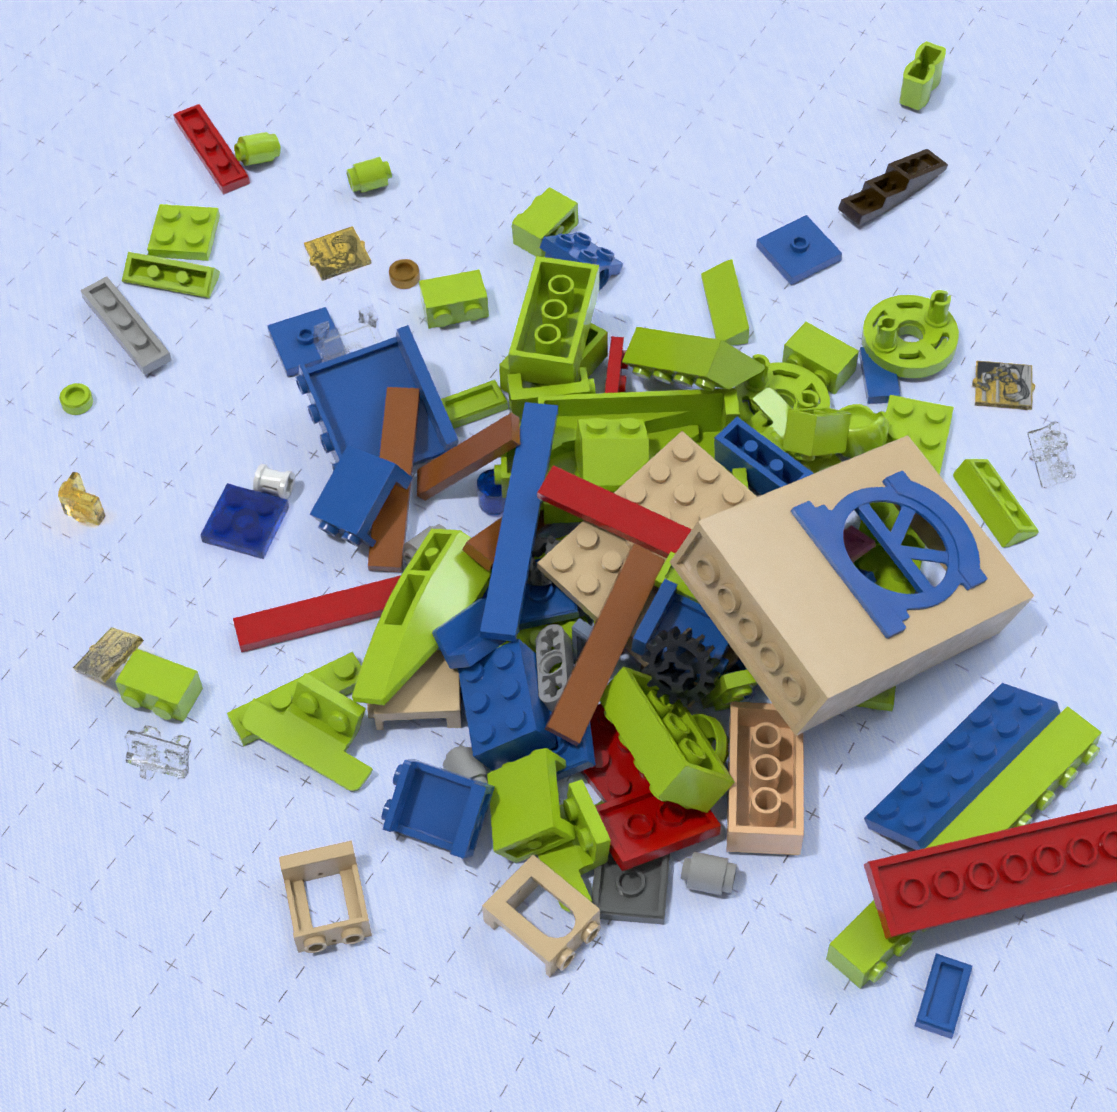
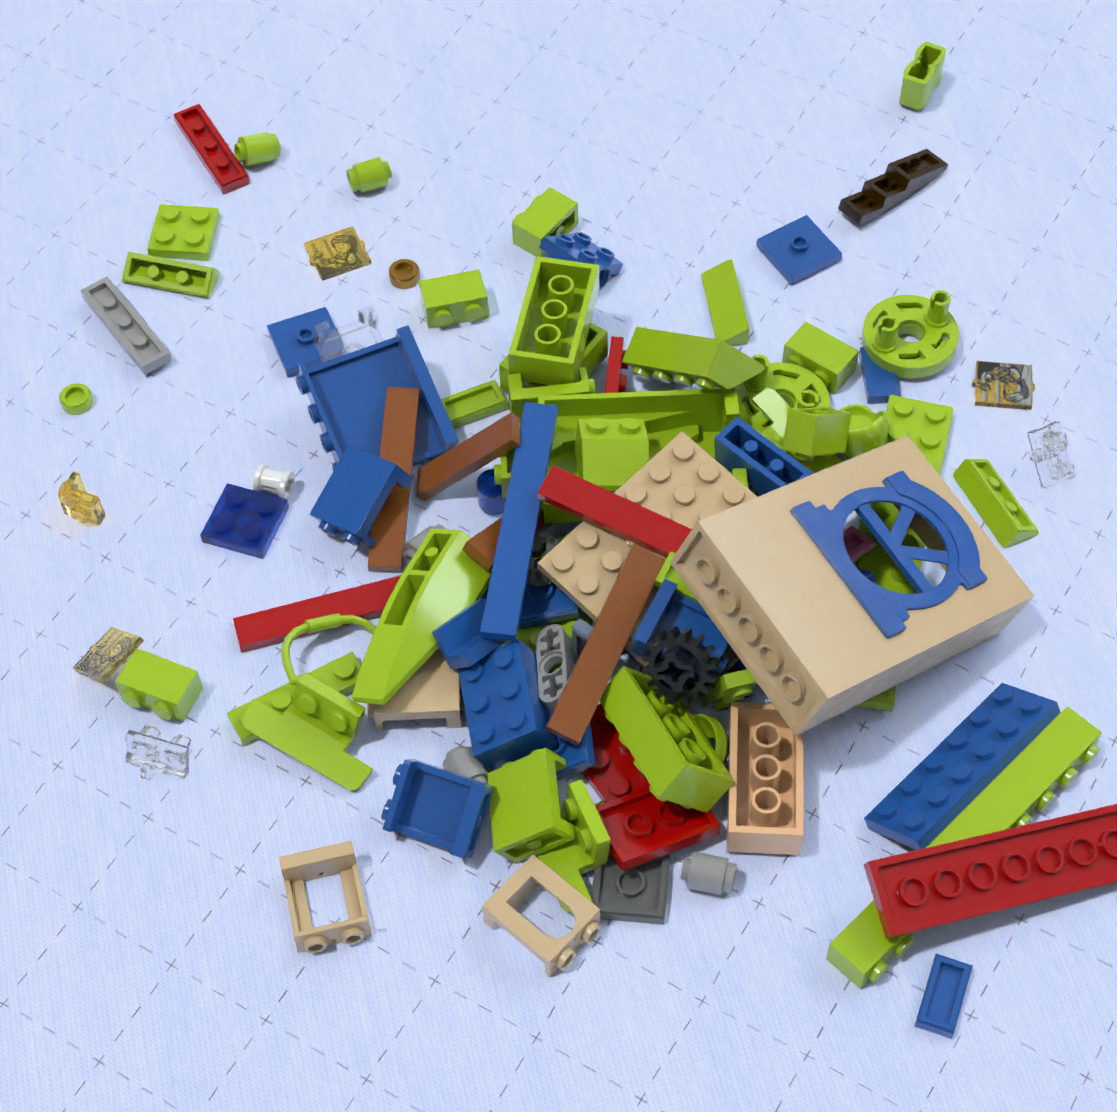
(316, 625): none -> lime piece

